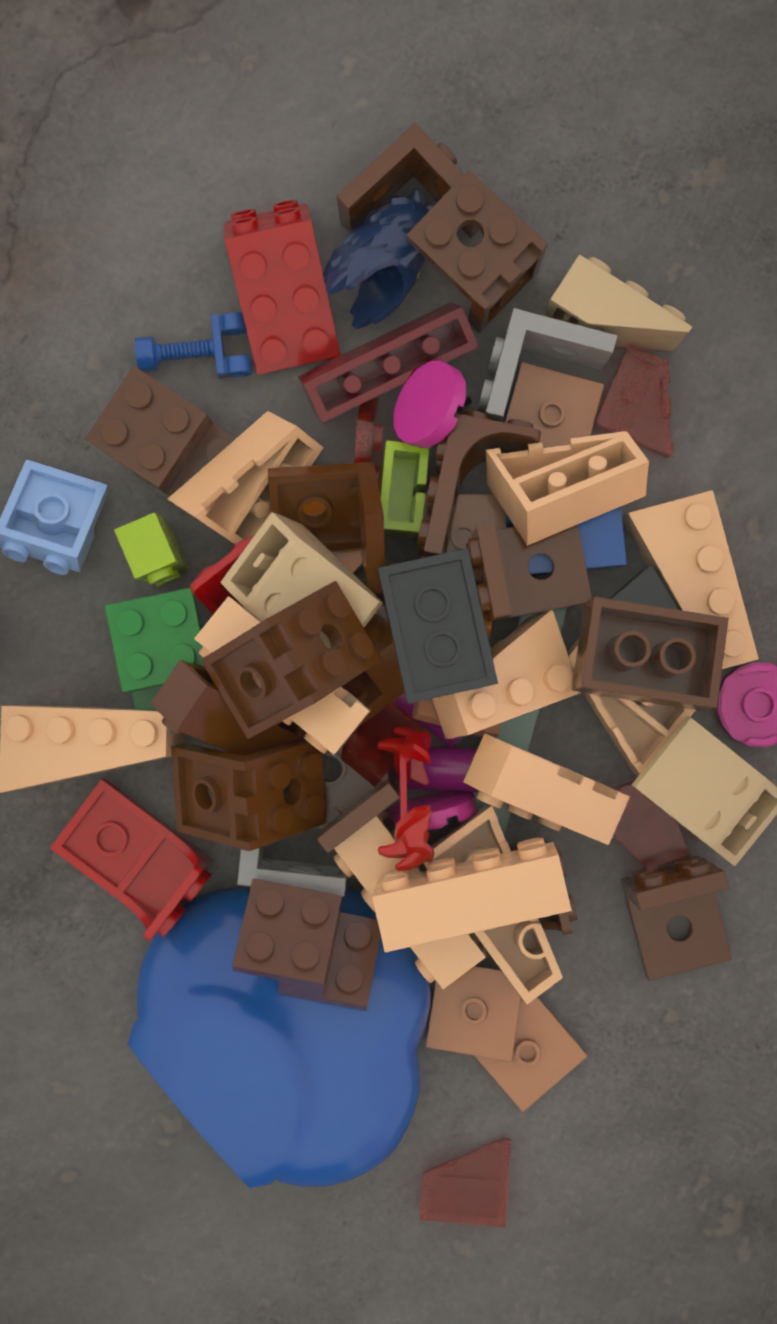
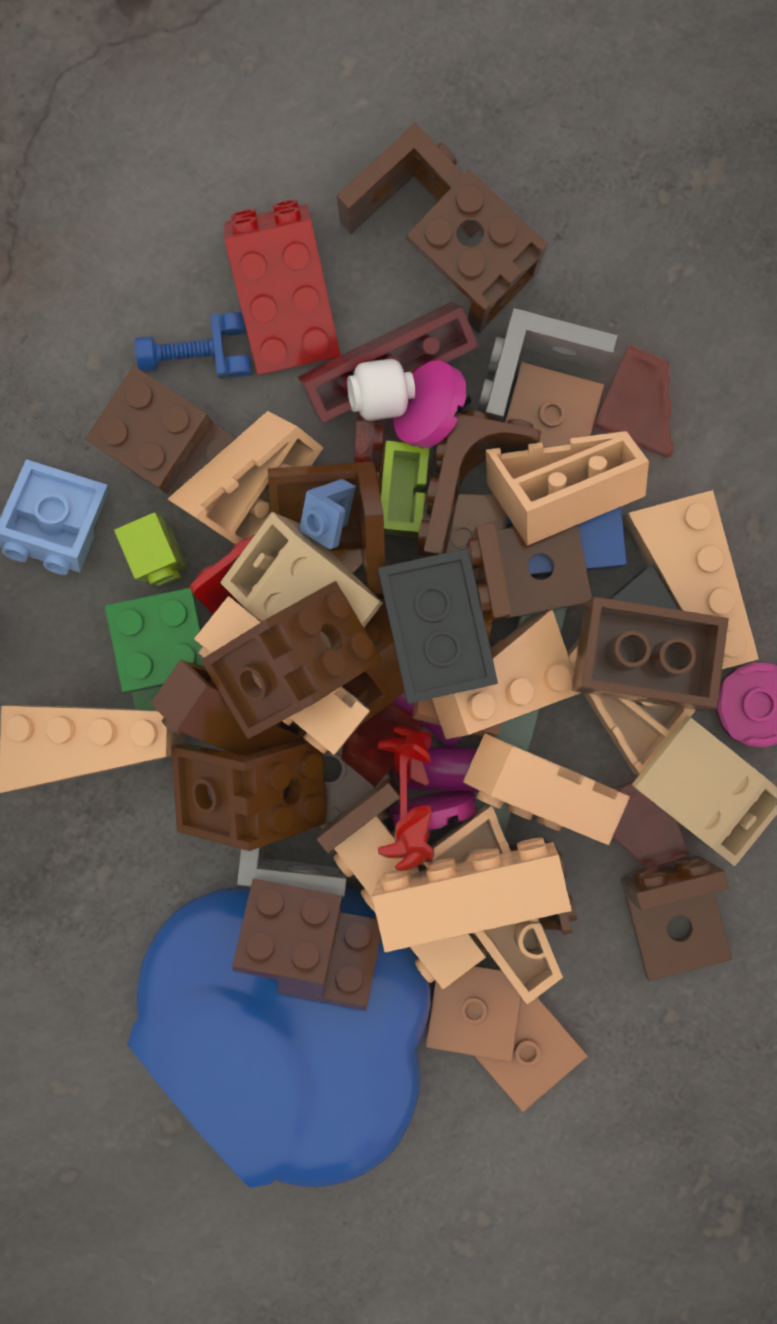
(134, 857): red bracket -> none
(327, 511): none -> medium blue bracket
(379, 259): dark blue head -> none
(380, 389): none -> white head
(469, 1187): clear red wing -> none
(604, 303): tan slope -> none

